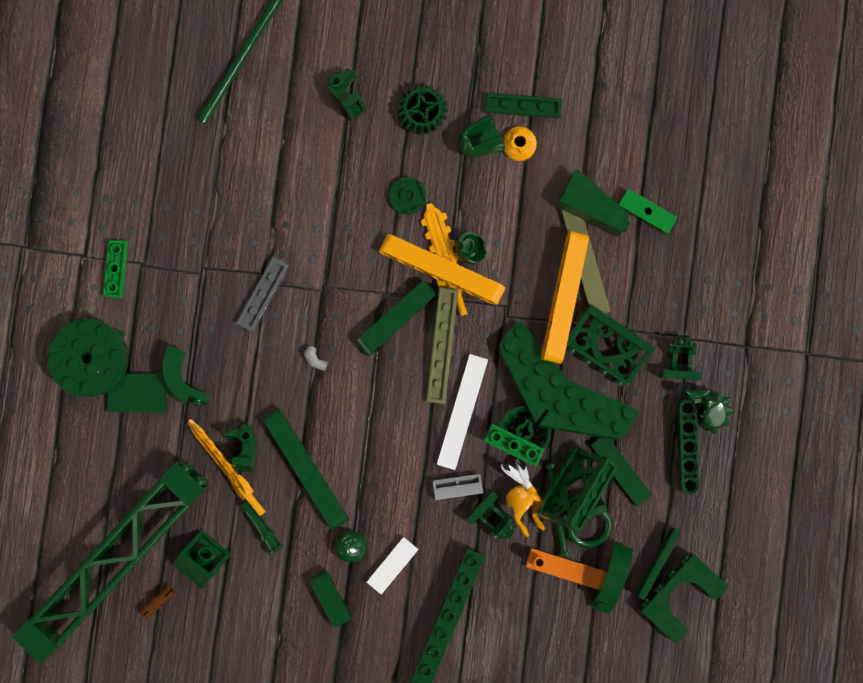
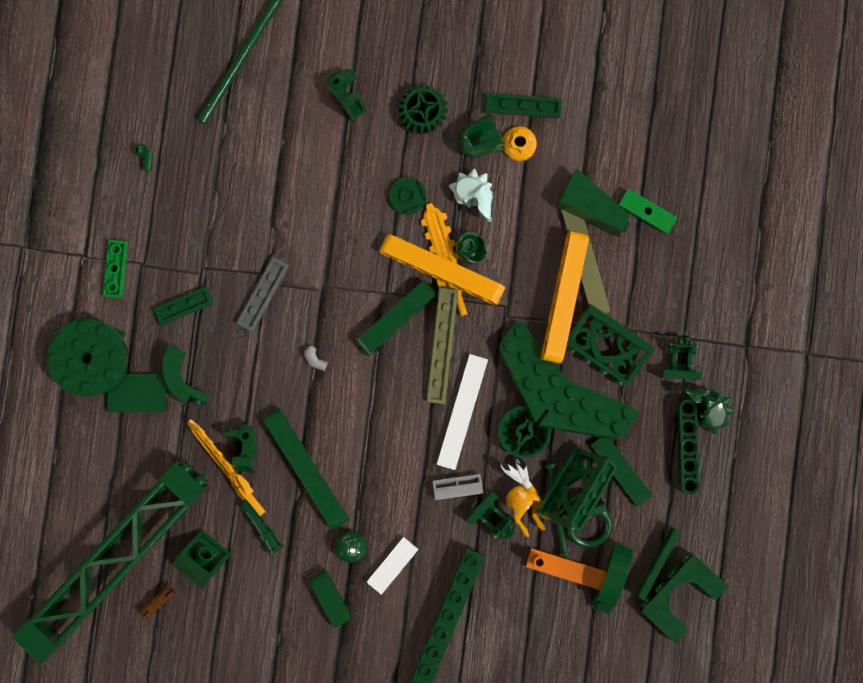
(146, 155): none -> dark green arm
(183, 306): none -> dark green tile
(474, 191): none -> light aqua head
(525, 450): green tile -> none

